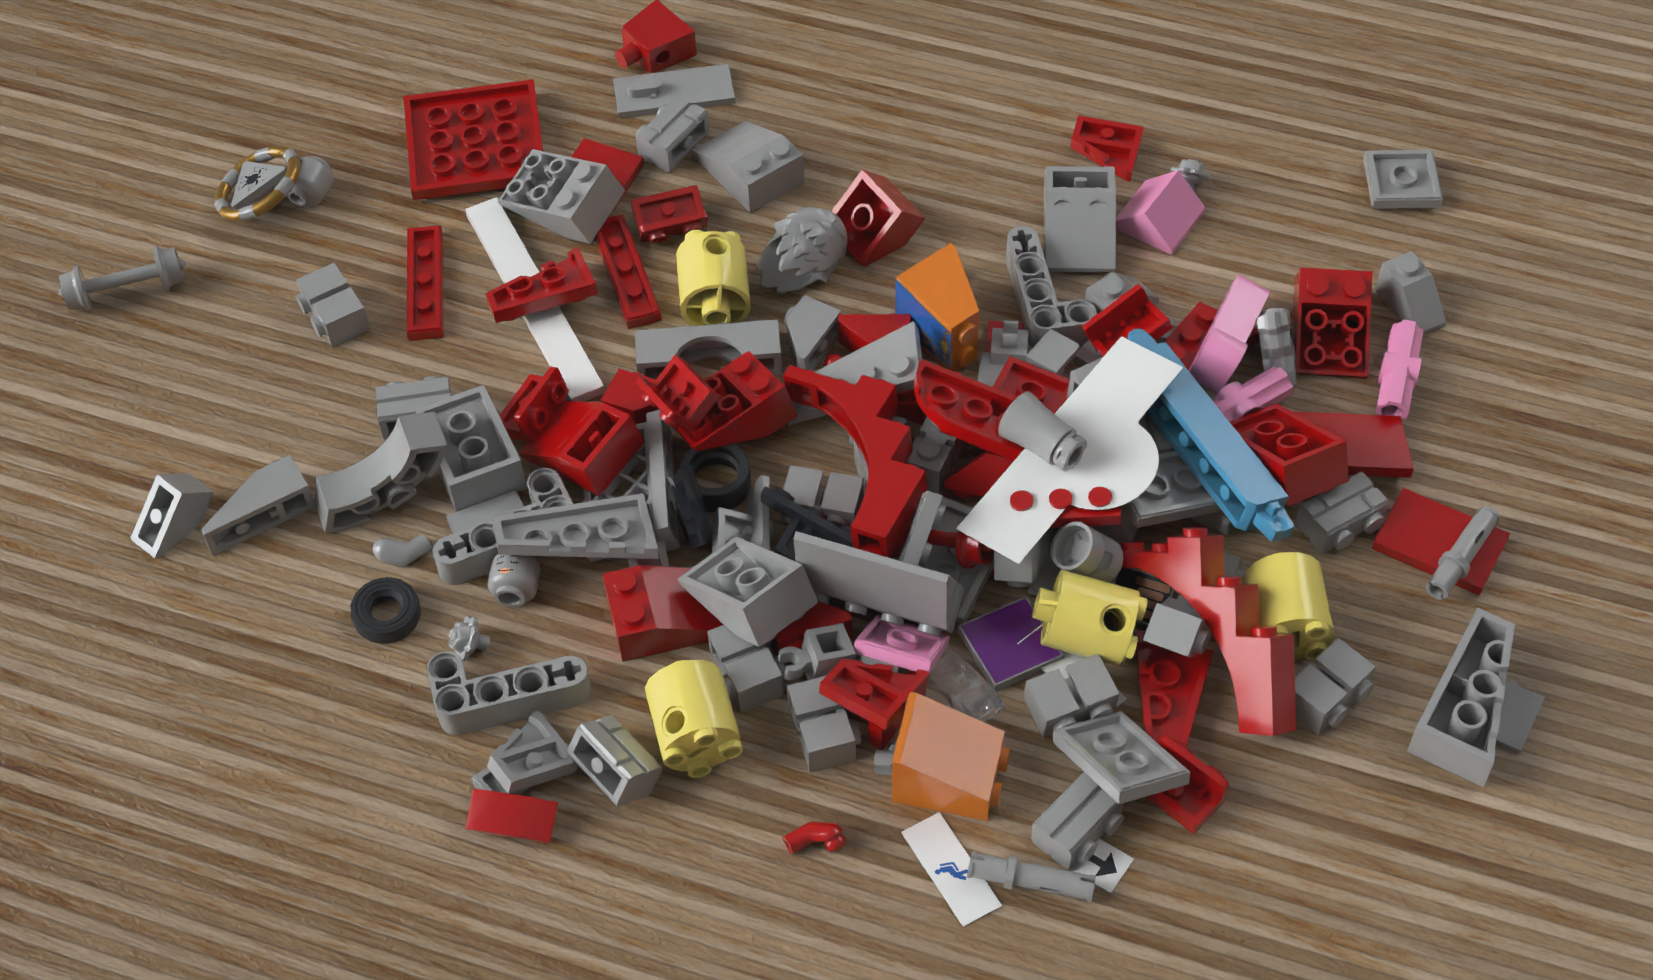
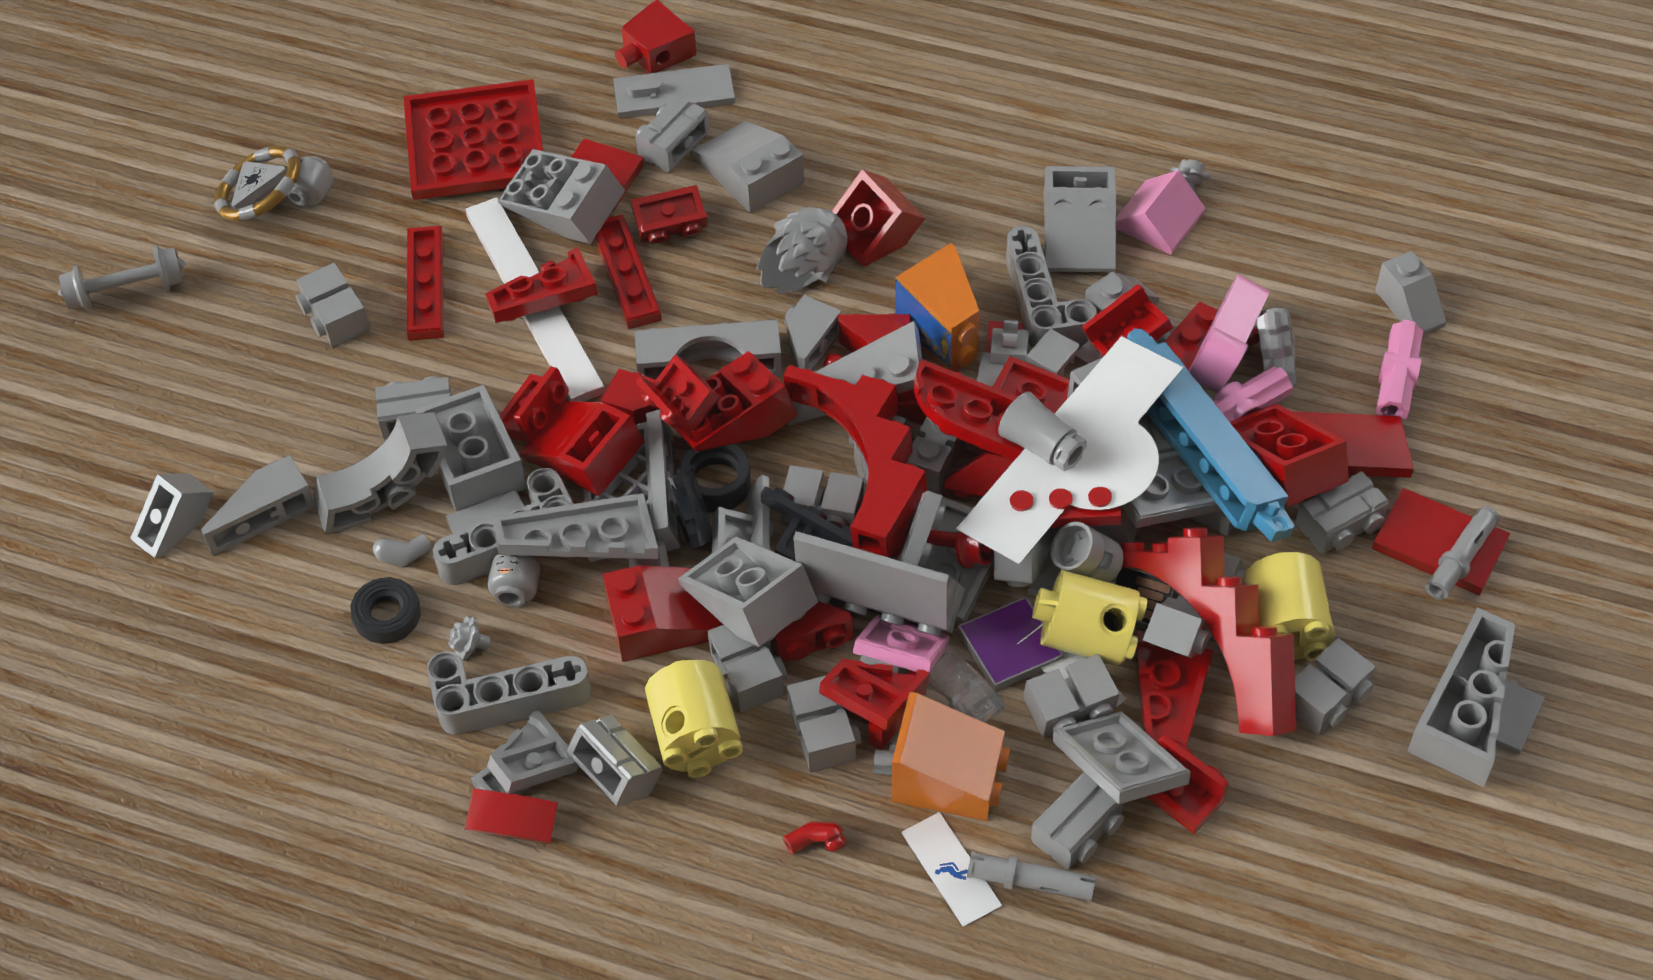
(713, 278): light yellow cylinder -> none
(819, 653): light grey brick -> none
(1107, 864): white sticker -> none
(1108, 143): red wing -> none
(1332, 321): red slope -> none
(1402, 179): light grey plate -> none

